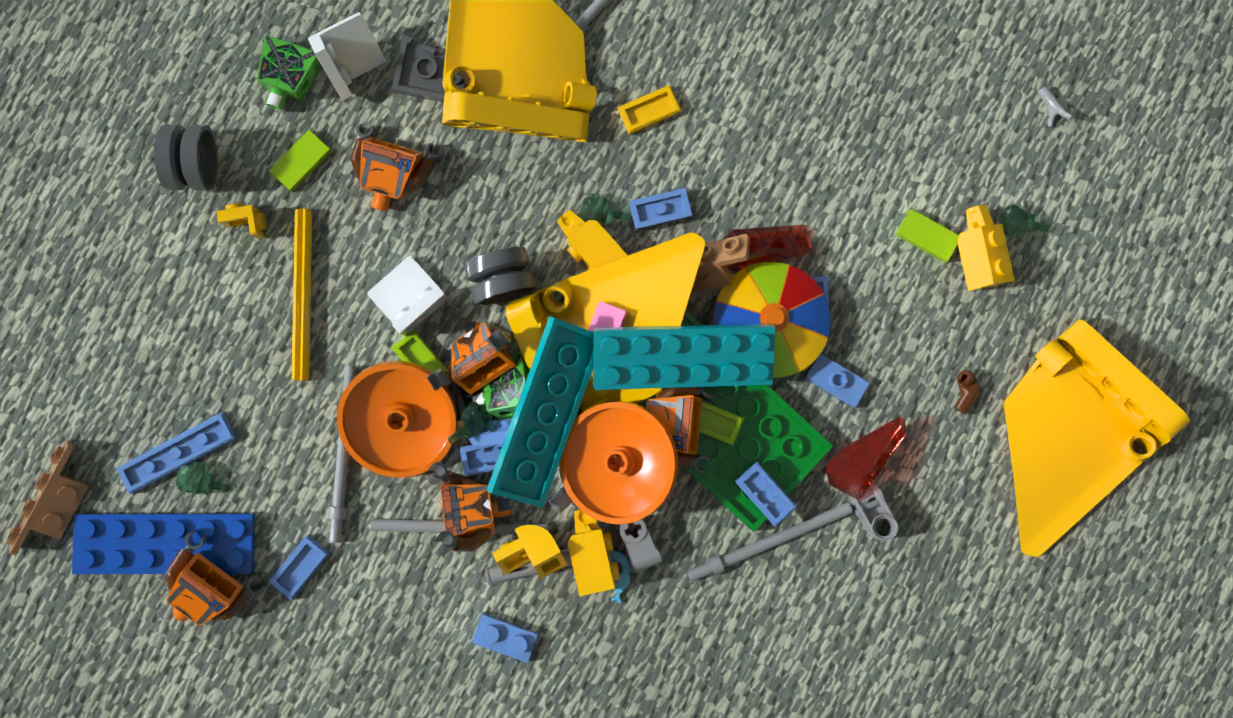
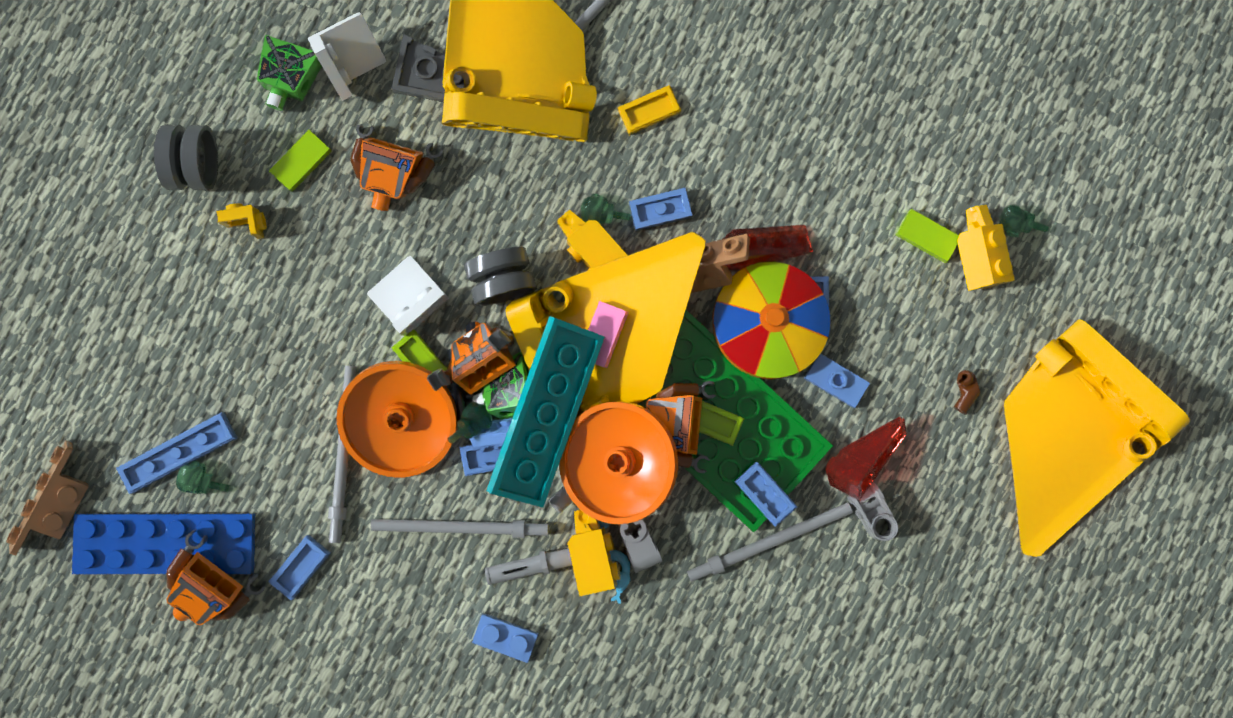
(302, 294): yellow axle -> none
(466, 511): torso -> none
(533, 545): yellow brick -> none
(683, 356): teal plate -> none
(1053, 105): light grey bar -> none

